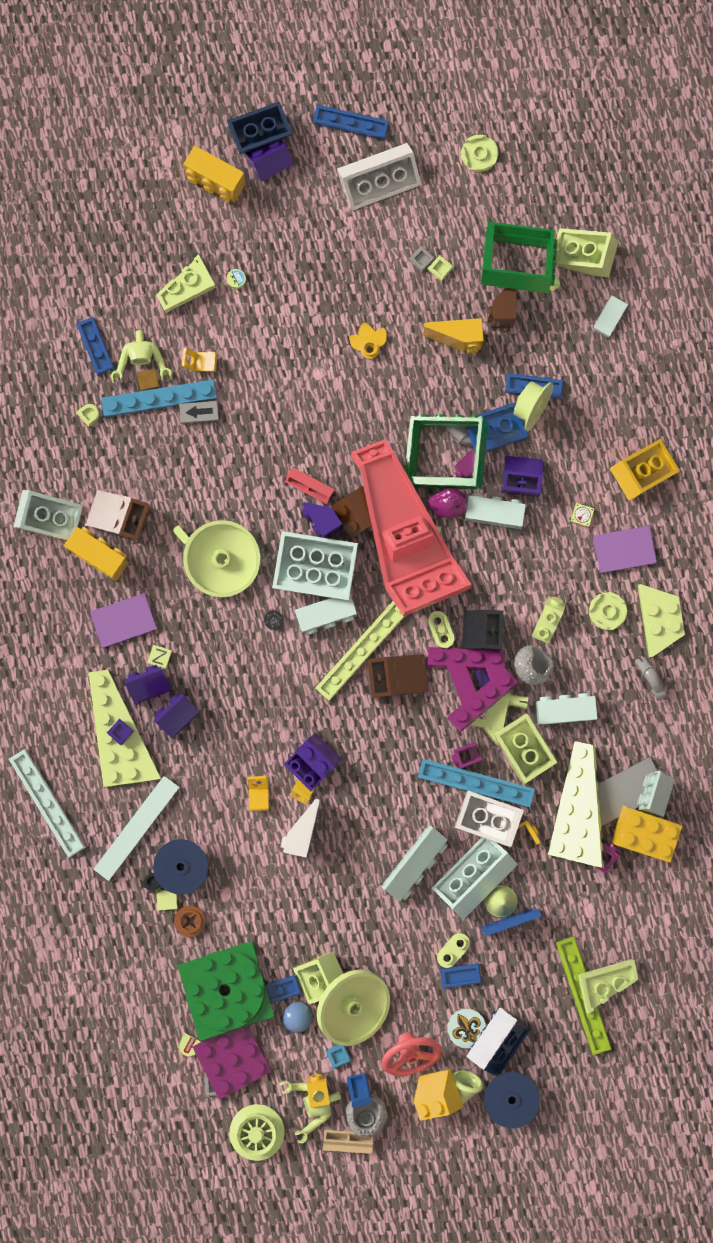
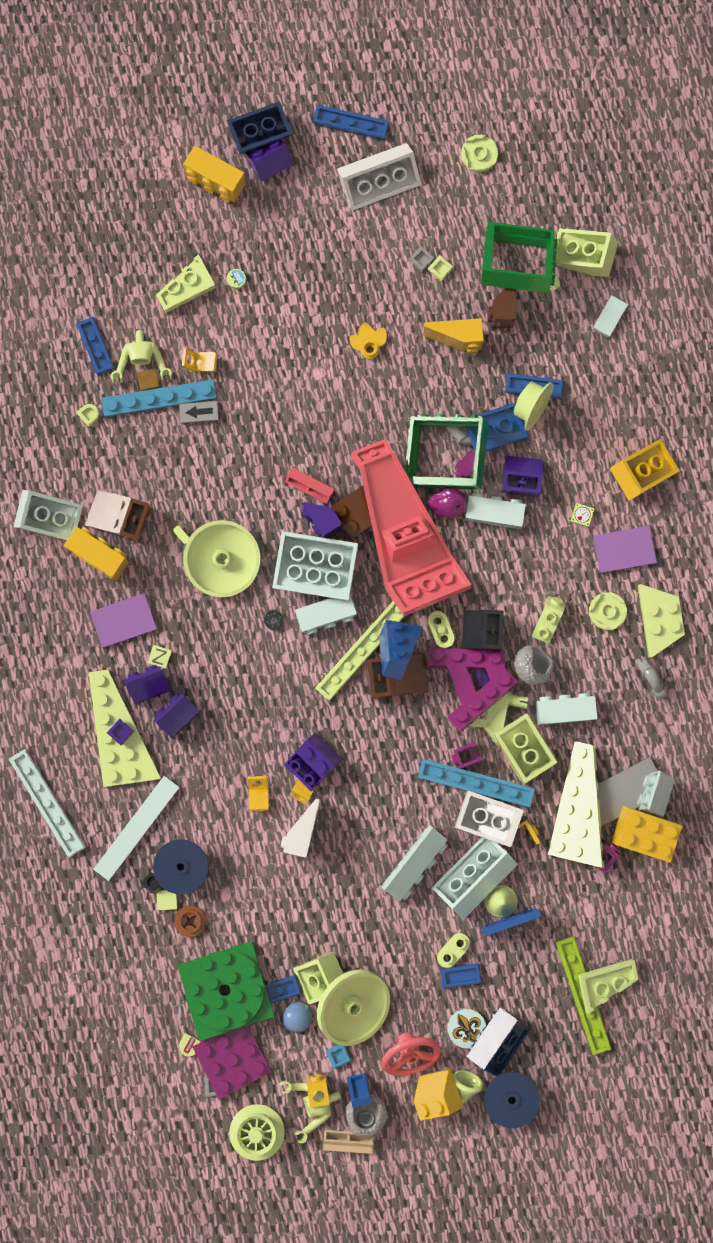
(397, 646): none -> blue wedge

